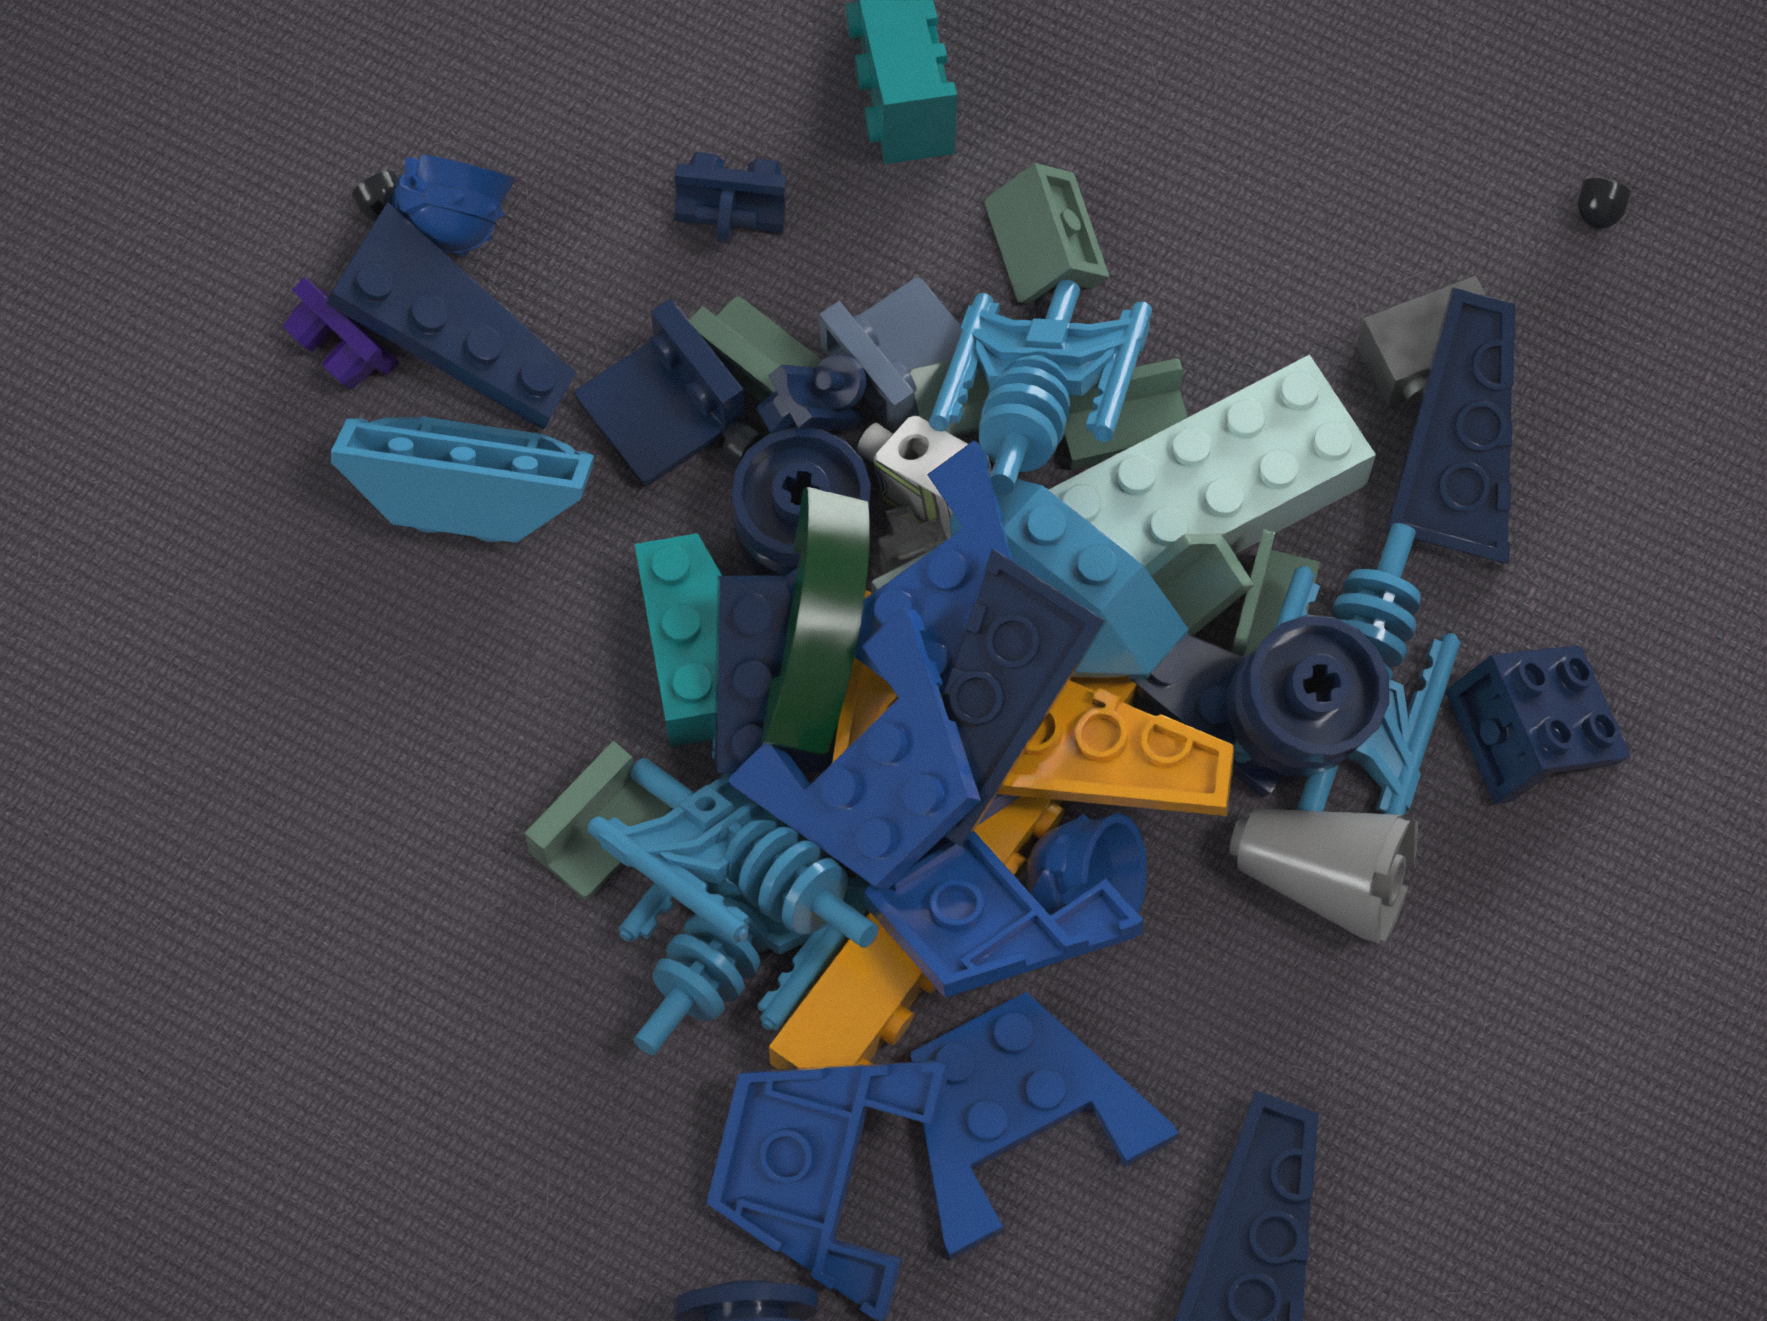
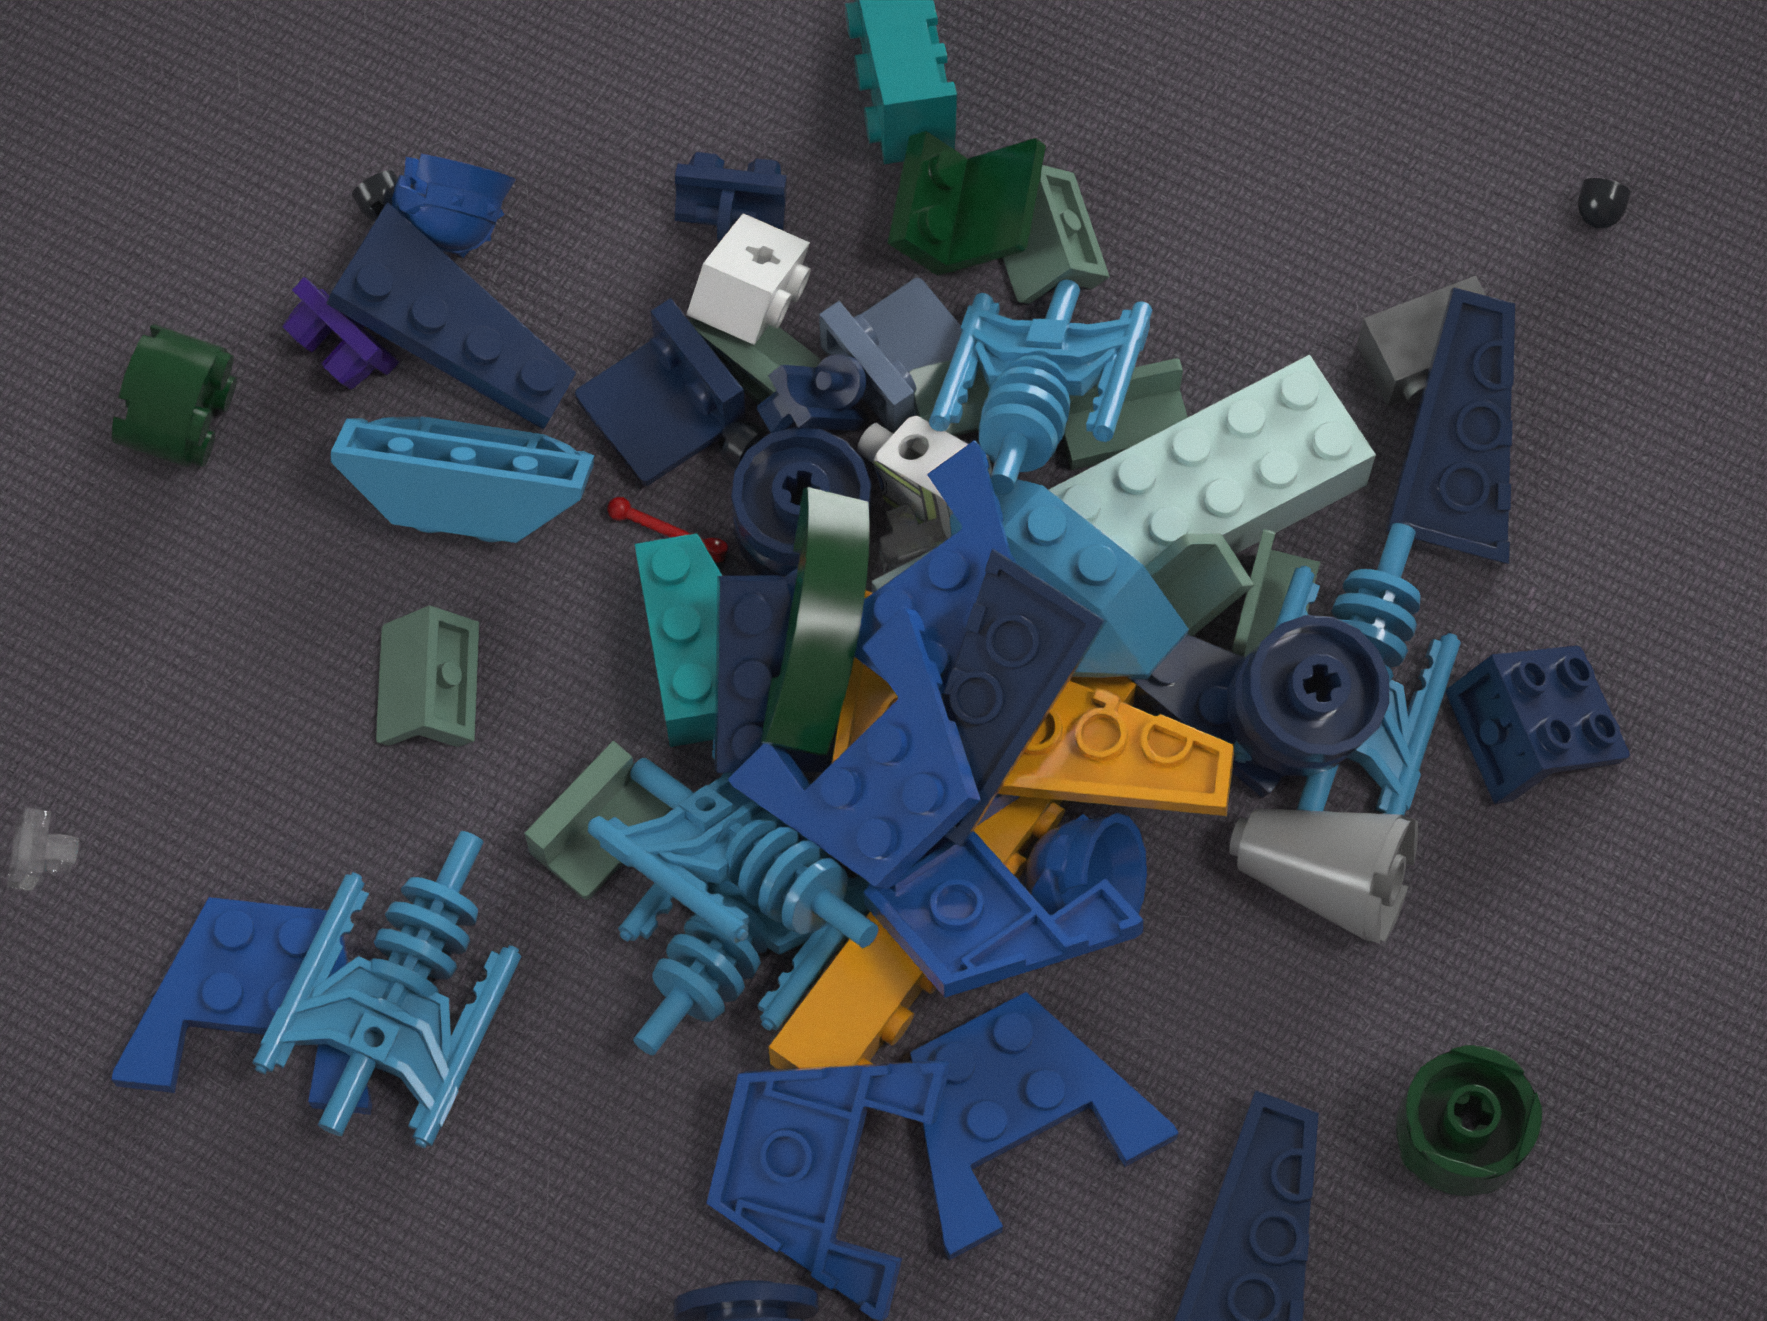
(37, 851): none -> clear tile
(172, 396): none -> dark green brick
(230, 979): none -> blue wing
(388, 1009): none -> dark azure bar
(428, 678): none -> sand green panel
(620, 509): none -> red hinge
(750, 279): none -> white brick
(962, 208): none -> dark green bracket
(1504, 1117): none -> dark green brick

